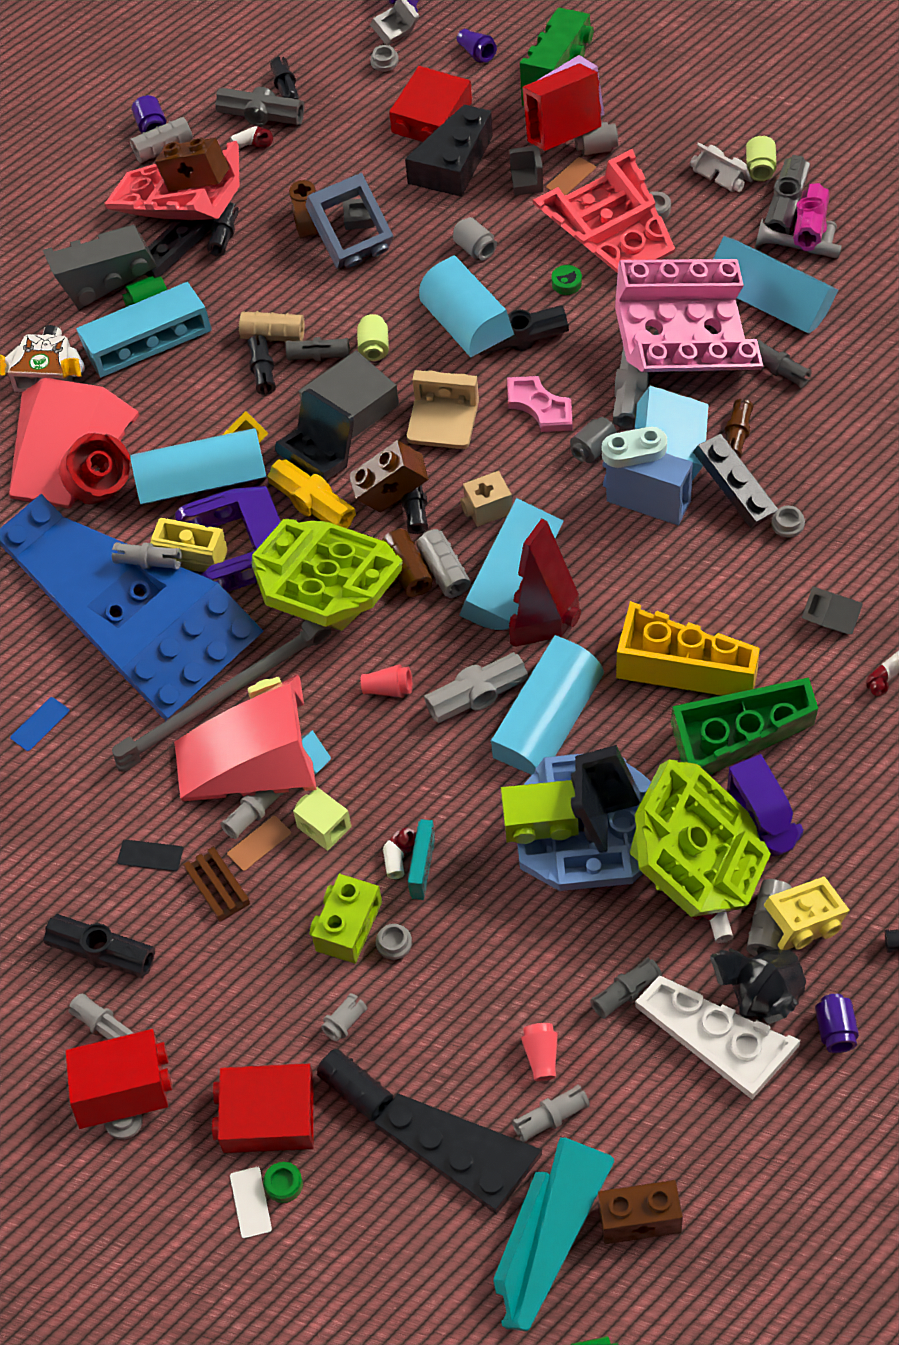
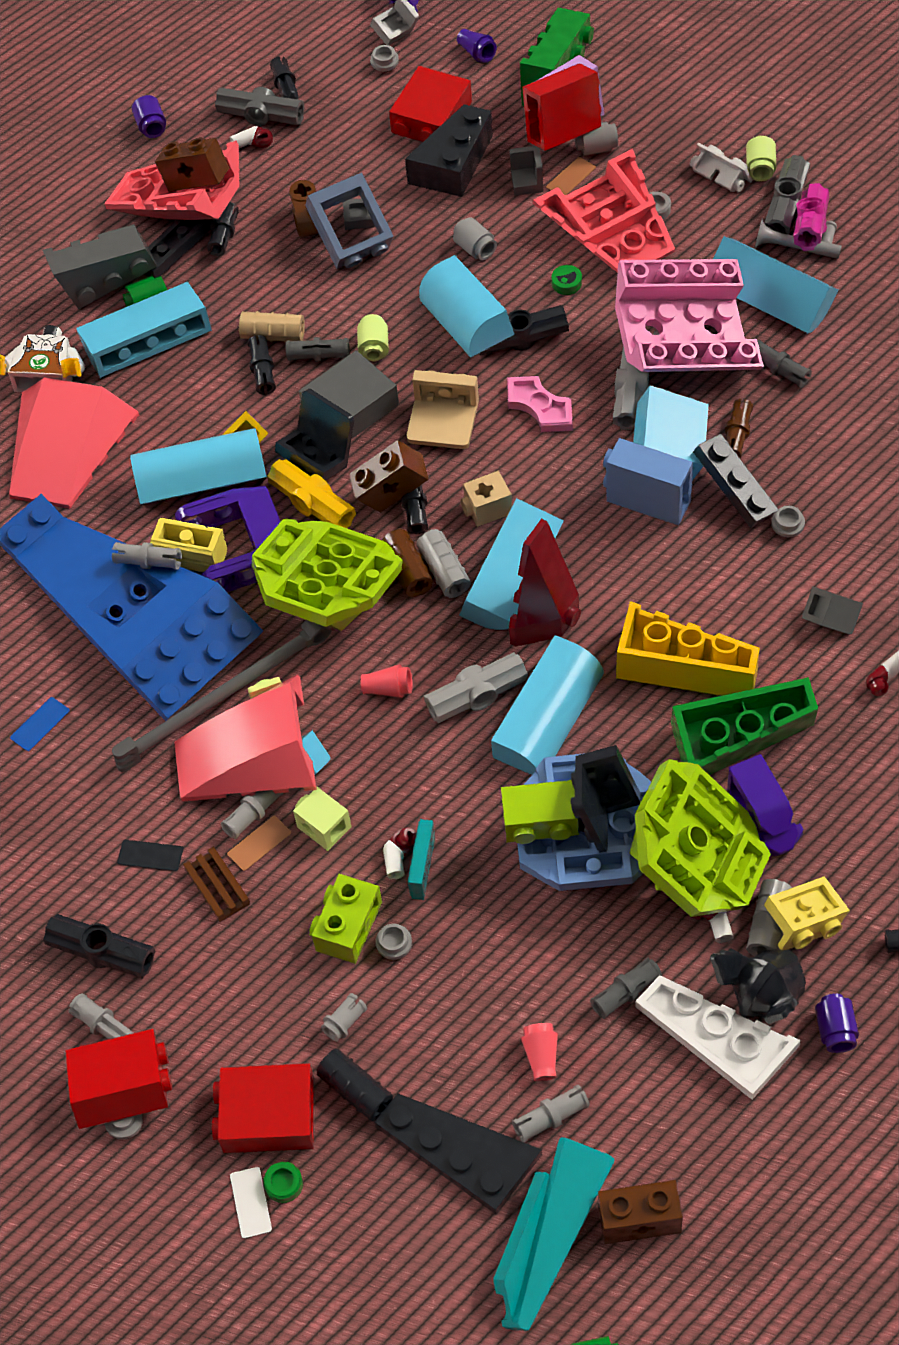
(92, 485): red brick -> none
(150, 143): light grey axle -> none
(587, 443): dark grey brick -> none
(635, 447): light aqua plate -> none

